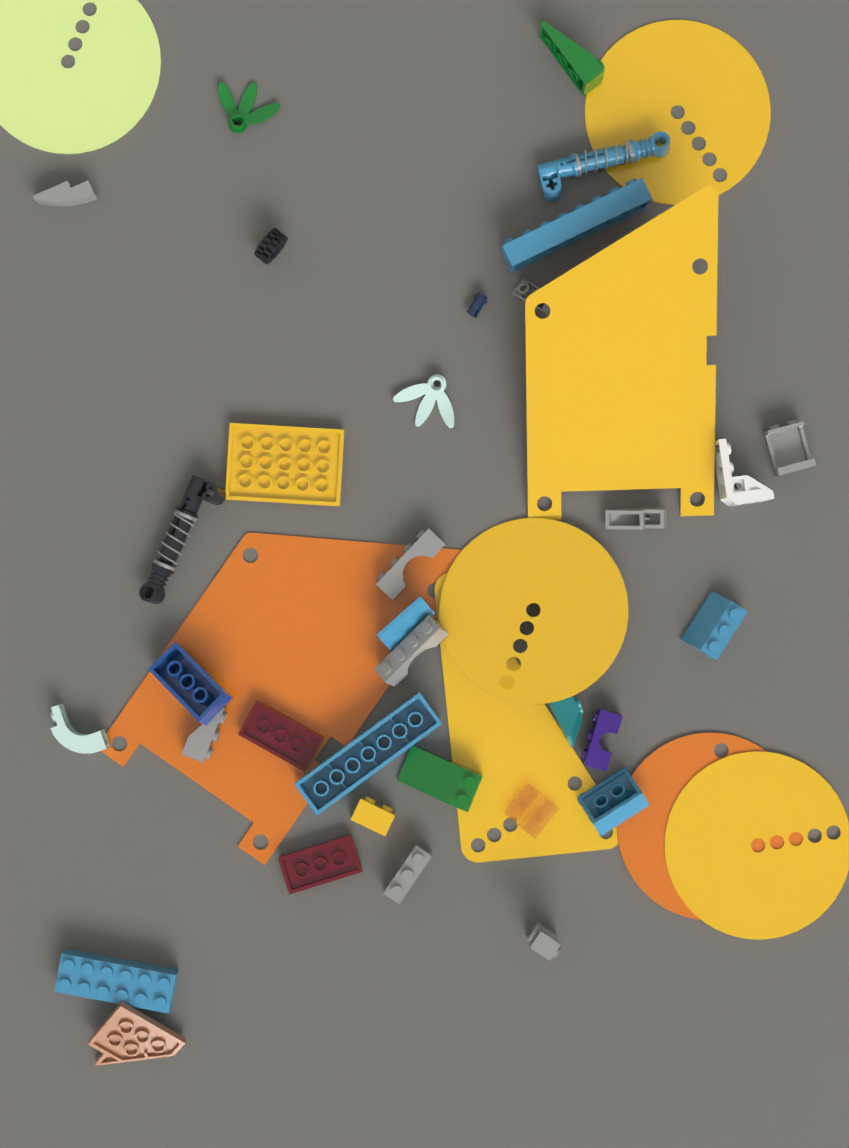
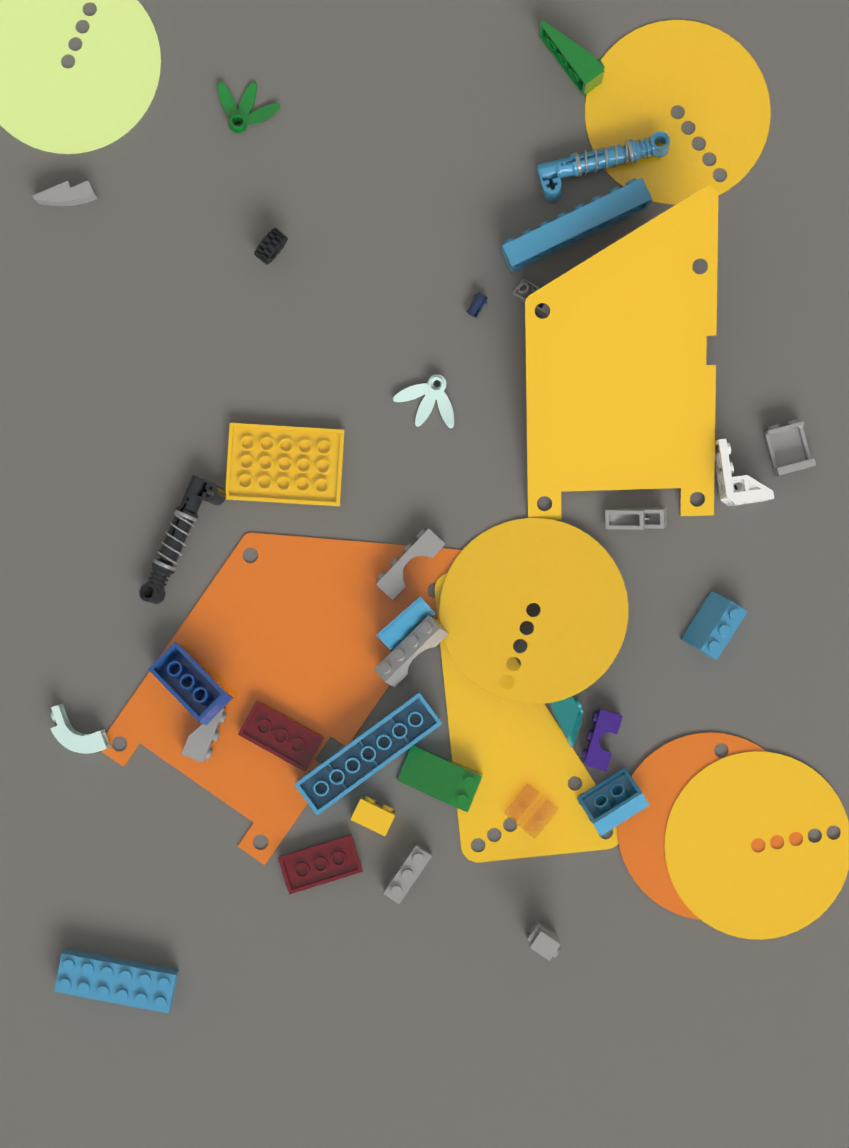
(133, 1036): nougat wing -> none

